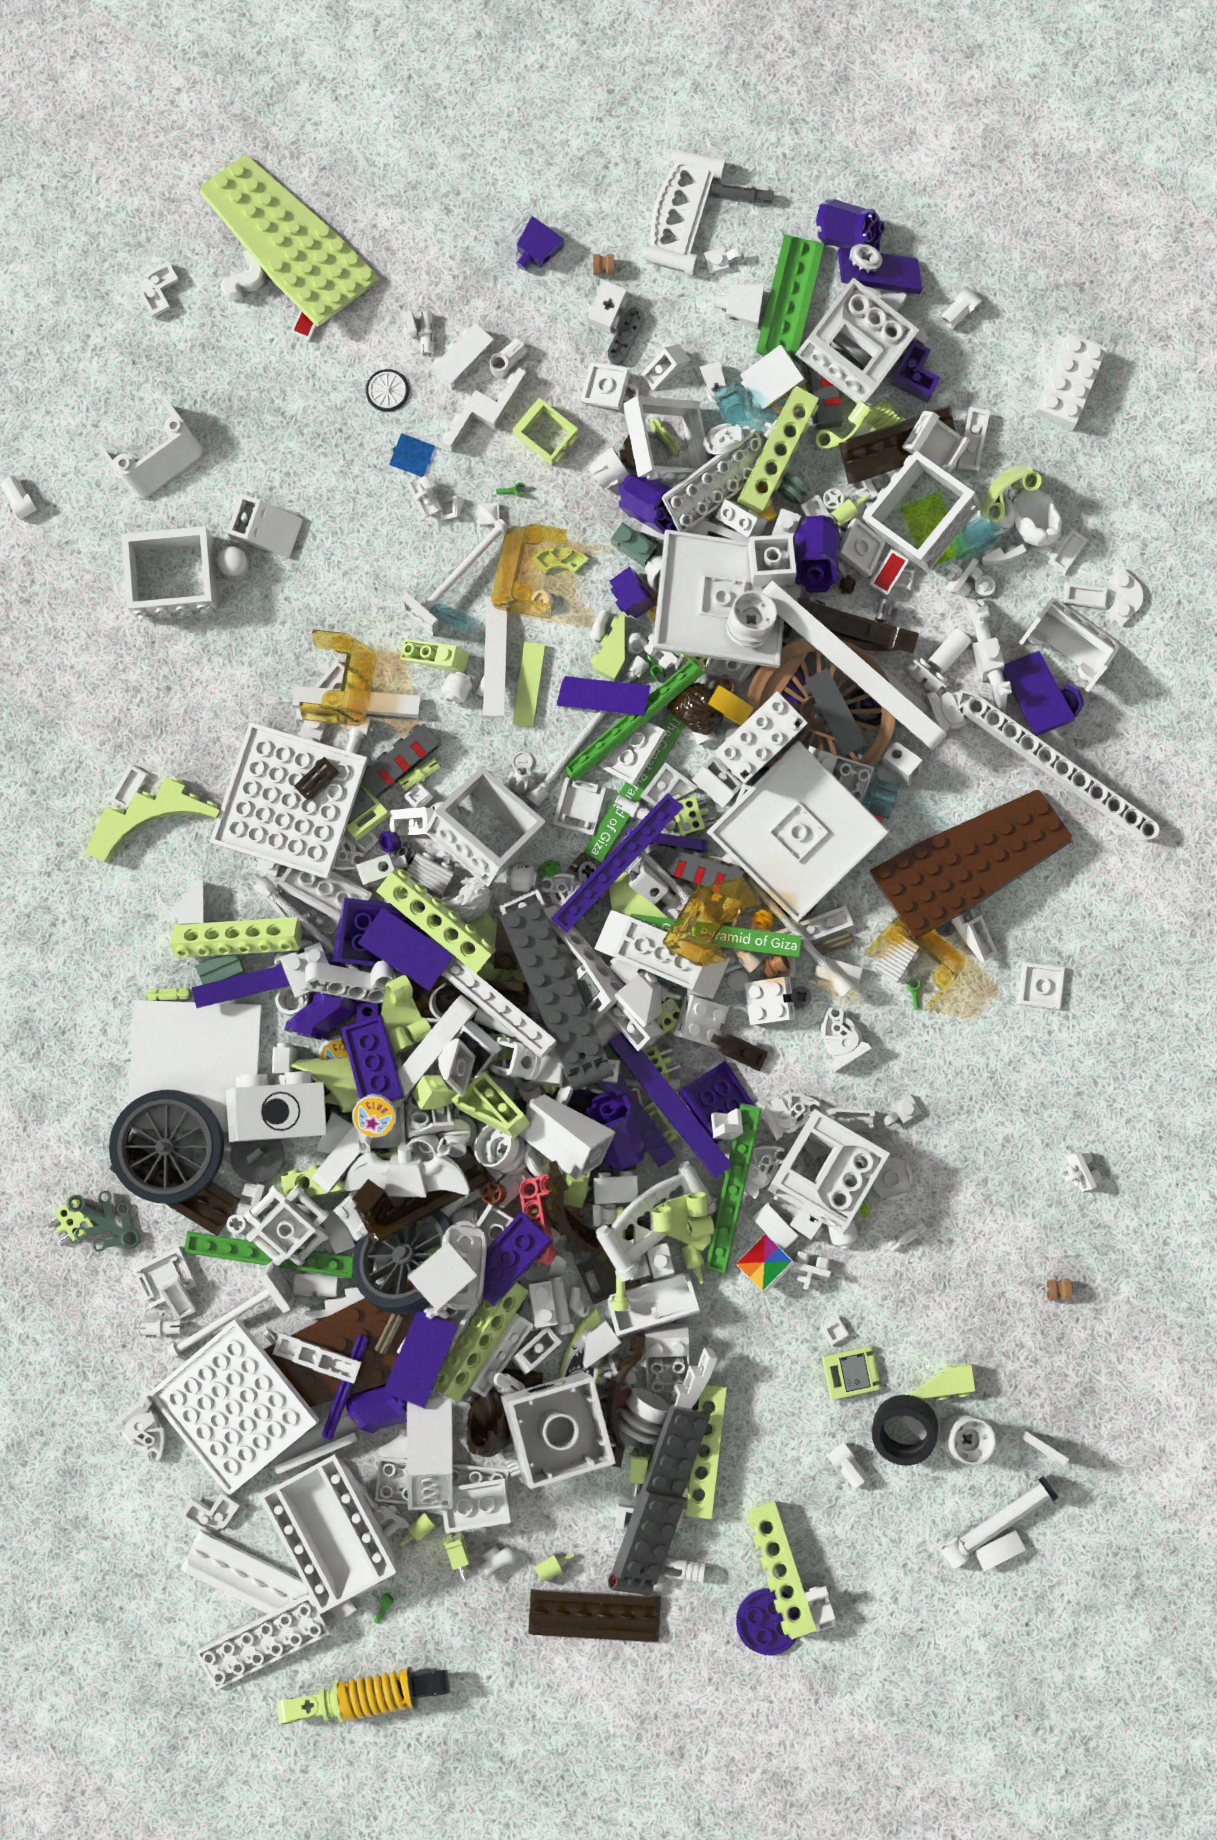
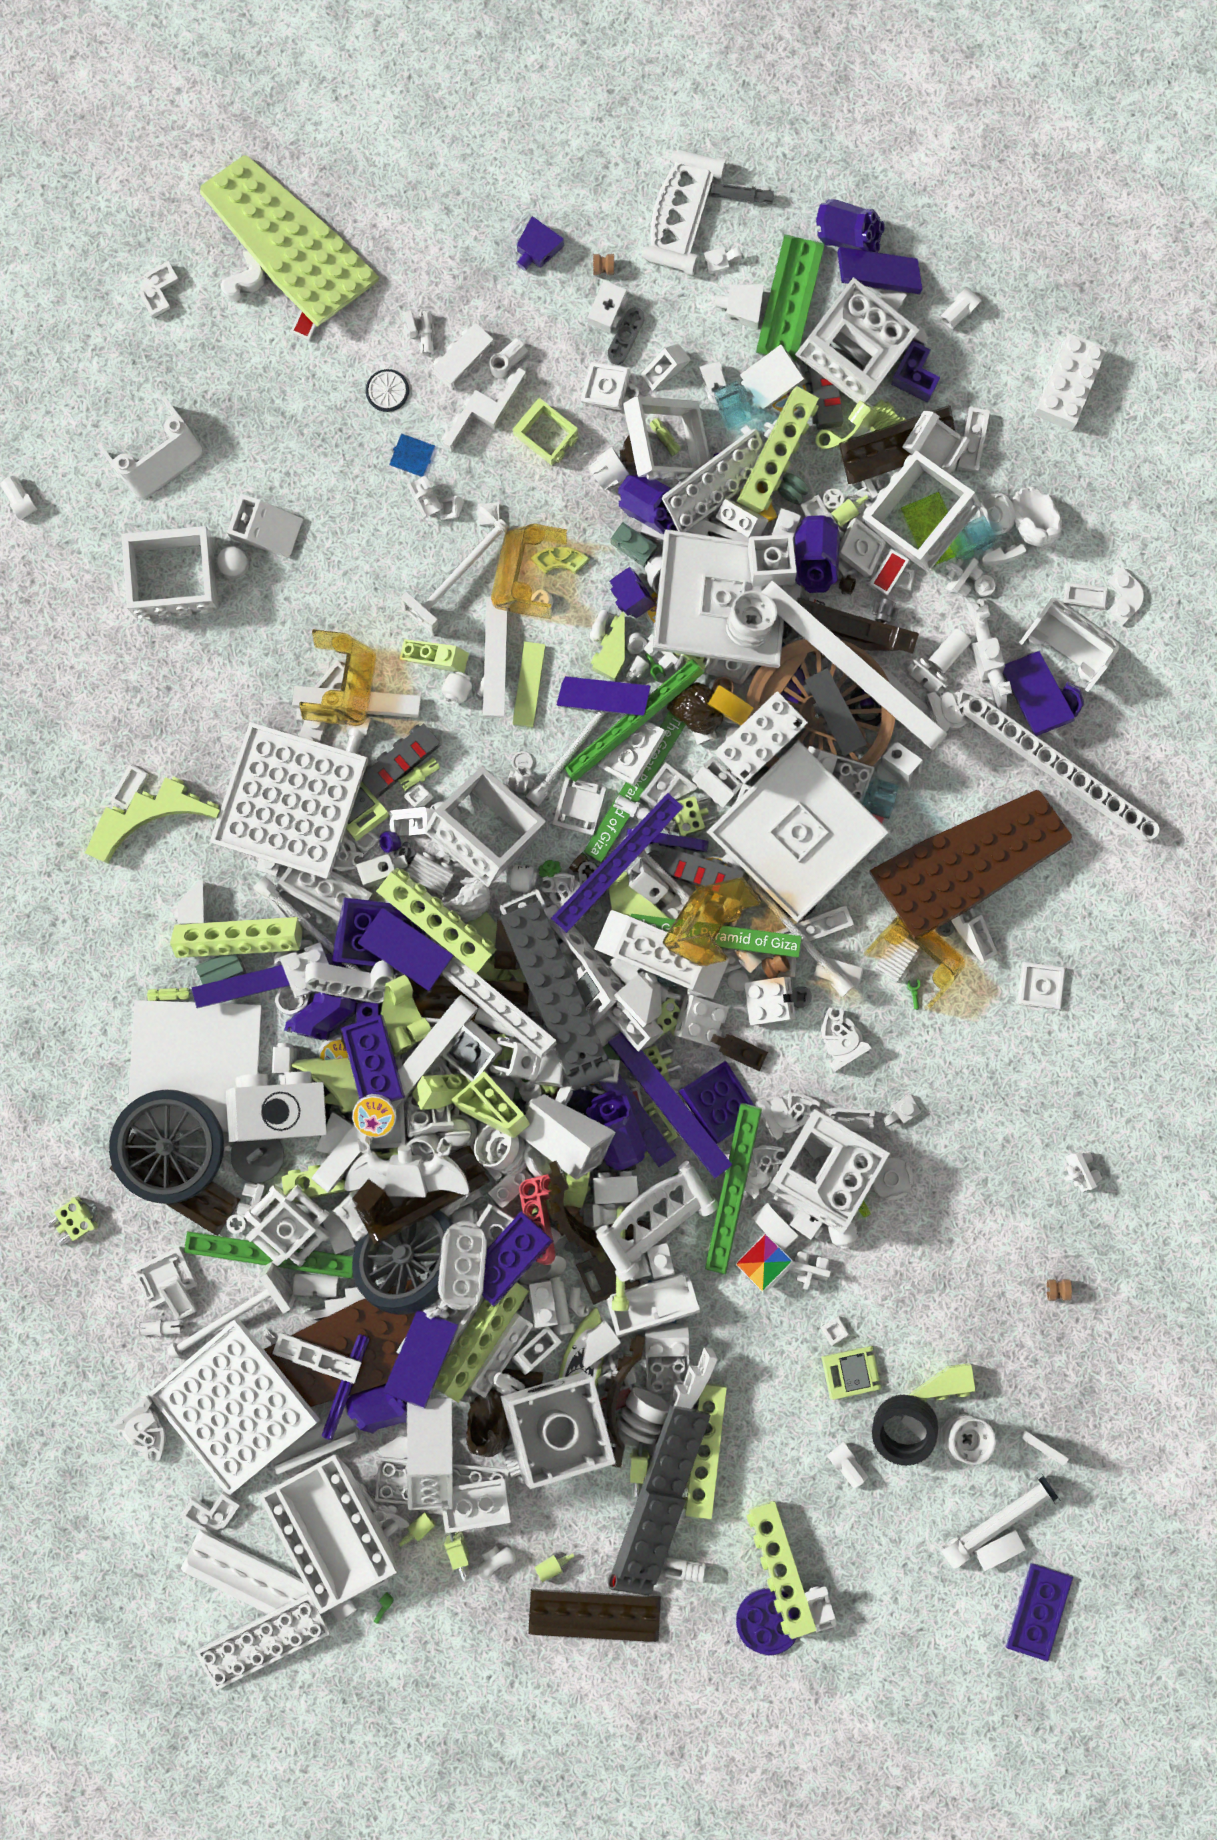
(106, 1223): sand green plant -> none
(309, 797): dark brown tile -> none
(366, 1697): piece -> none
(388, 1333): dark tan axle -> none
(432, 1003): white helmet -> none
(443, 1274): white panel -> none
(453, 616): clear light blue slope -> none
(456, 1065): white slope -> none
(458, 1148): white piece -> none
(488, 1193): copper wheel -> none
(513, 490): bright green hand -> none
(623, 1515): white panel -> none
(685, 1219): yellowish green panel -> none
(694, 1263): yellowish green piece -> none
(723, 439): white tile -> none
(727, 1125): white panel -> none
(763, 919): yellow plate -> none
(834, 944): dark tan axle -> none
(866, 252): white gear -> none
(907, 1236): white axle -> none
(1017, 478): yellowish green panel -> none
(1039, 1612): none -> dark purple tile
(1068, 551): white tile -> none

